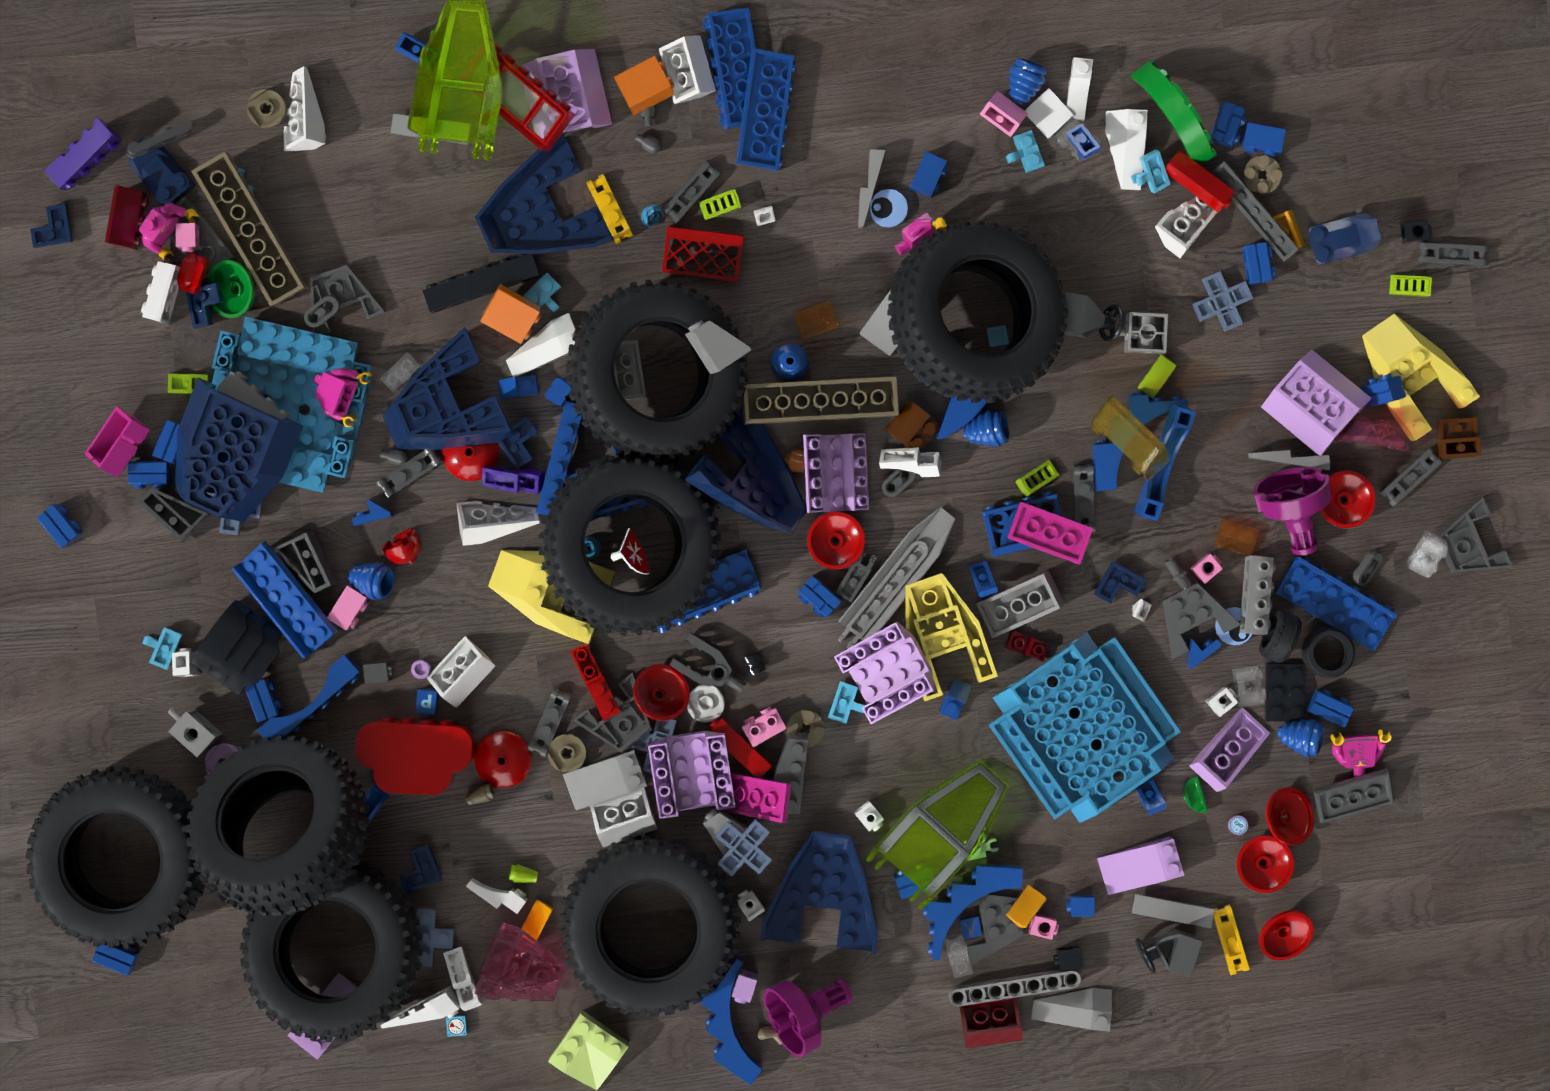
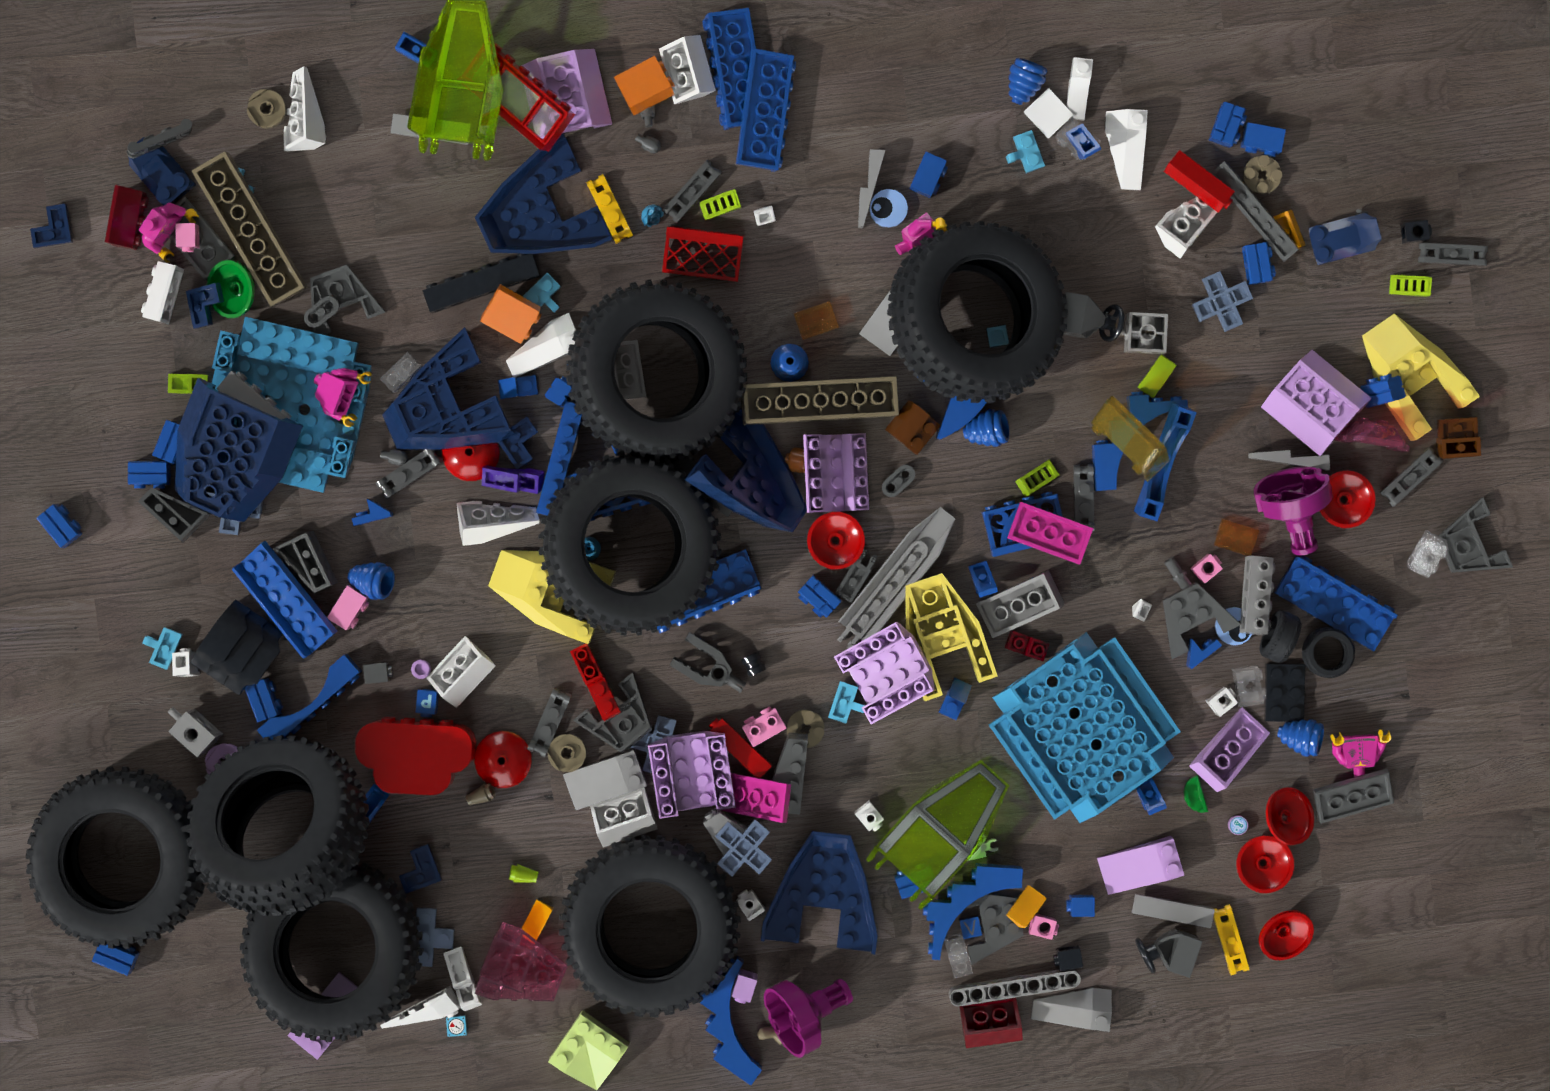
(83, 155): dark purple wedge -> none
(117, 442): dark pink piece -> none
(192, 273): red slope -> none
(403, 548): red cylinder -> none
(512, 899): white slope -> none
(632, 553): red shield -> none
(671, 687): red dish -> none
(706, 703): white tile -> none
(715, 345): light grey slope -> none
(911, 459): white slope -> none
(1003, 113): bright pink brick -> none
(1115, 578): dark blue plate -> none
(1153, 173): medium azure plate -> none
(1177, 110): green windscreen -> none
(1330, 708): blue brick -> none
(1367, 568): dark grey plate -> none

